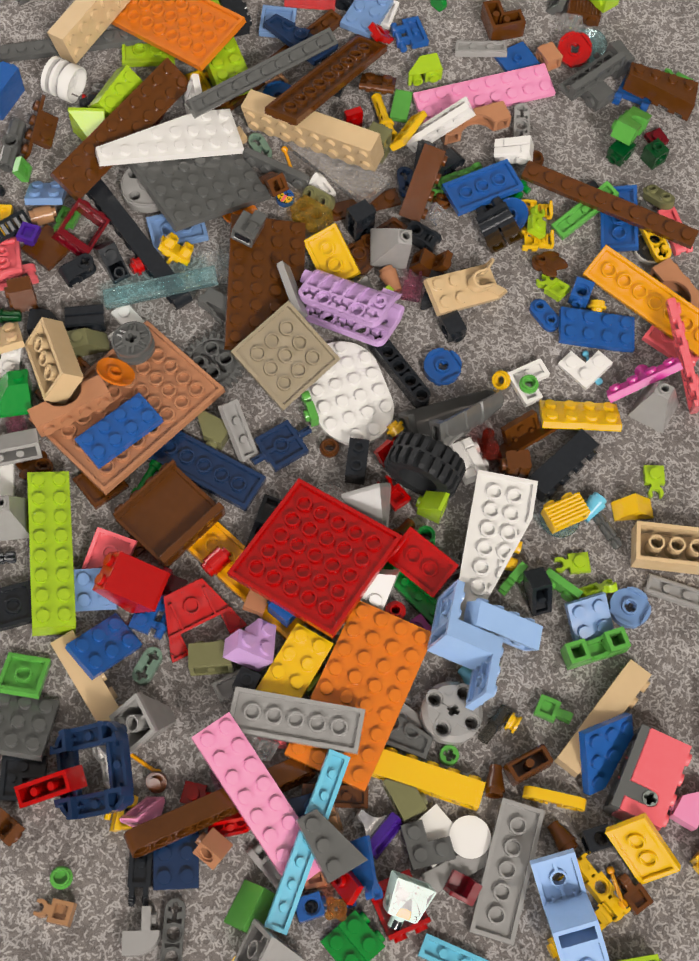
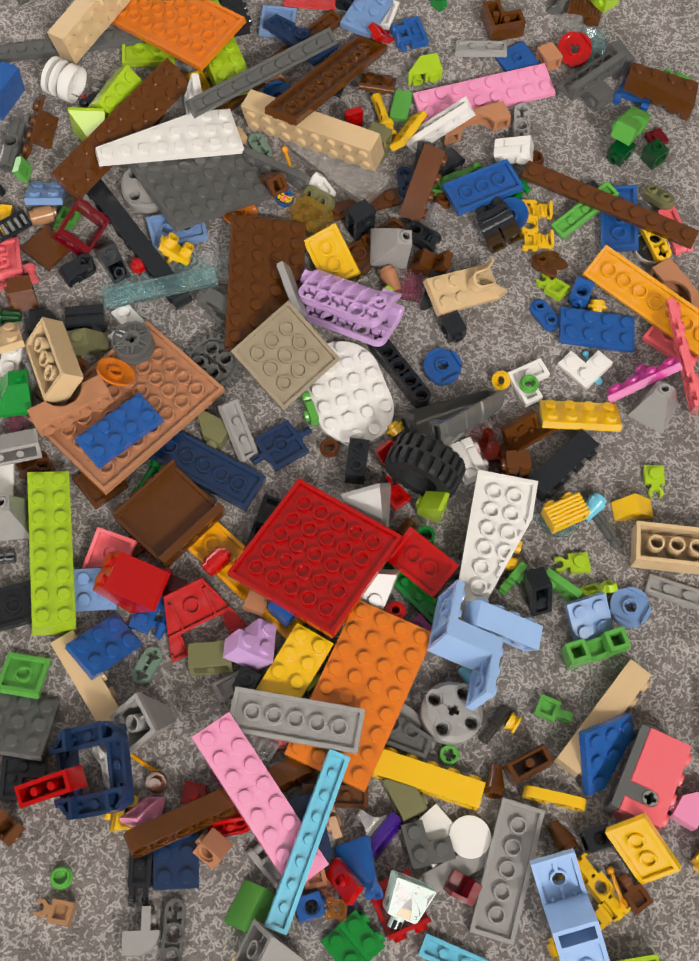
(28, 233): dark purple tile -> none
(248, 227): dark grey piece -> none
(328, 846): dark grey wing -> none
(536, 224): lime plate -> none

